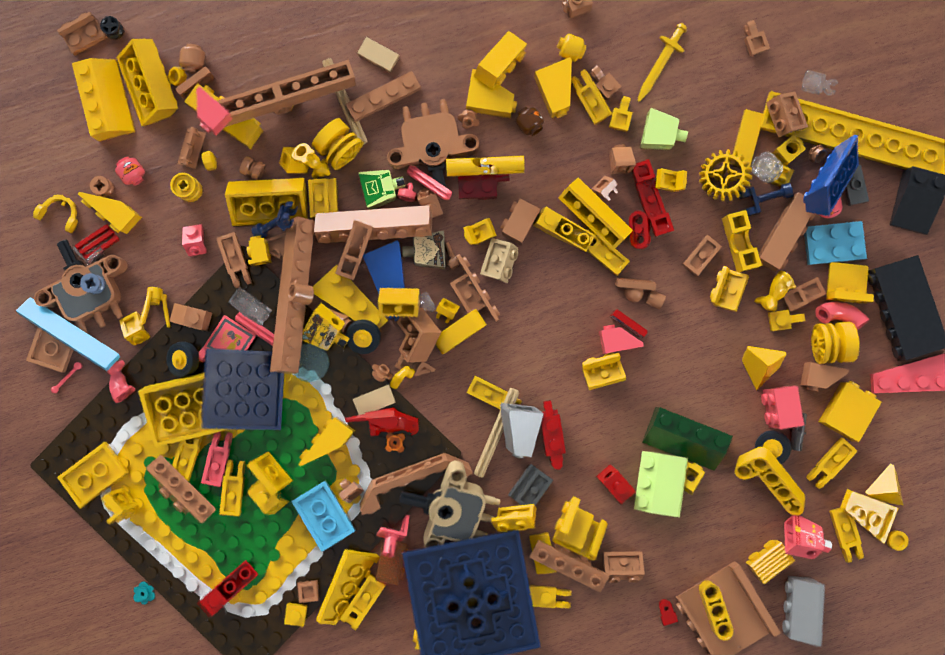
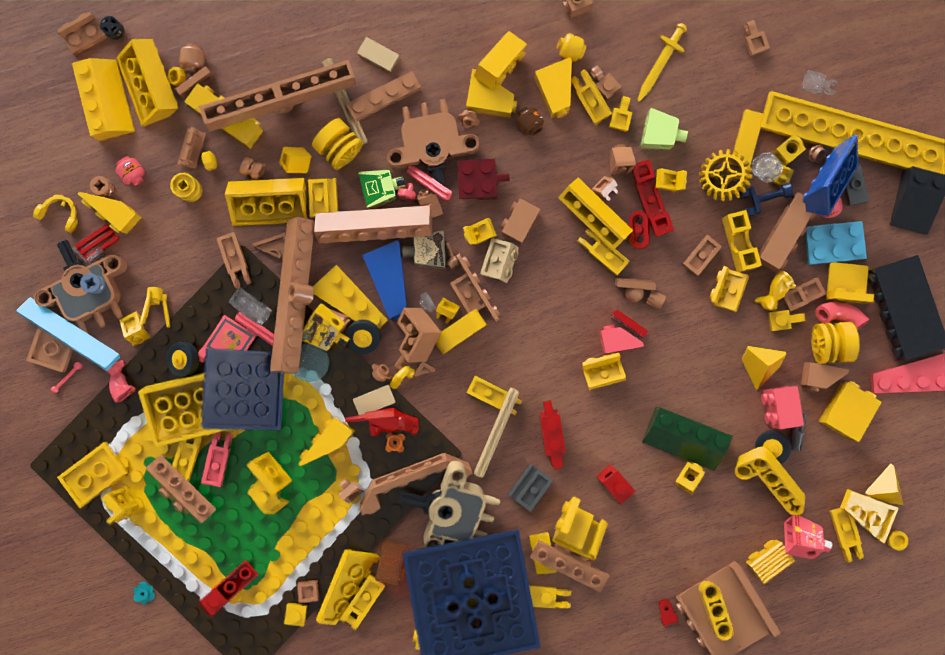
(190, 317): nougat slope -> none
(194, 240): coral bracket -> none
(211, 113): coral slope -> none
(232, 490): yellow hinge -> none
(258, 251): yellow brick -> none
(281, 220): dark blue bar -> none
(305, 154): yellow animal -> none
(323, 516): medium azure plate -> none
(354, 249): nougat slope -> none
(393, 536): coral bracket -> none
(398, 302): yellow brick -> none
(470, 167): yellow piece -> none
(515, 518): yellow bracket -> none
(520, 428): slope -> none
(563, 229): yellow slope -> none
(624, 566): nougat bracket -> none
(661, 483): yellowish green slope -> none
(786, 114): nougat bracket -> none
(804, 610): light grey slope -> none
(832, 462): yellow hinge -> none

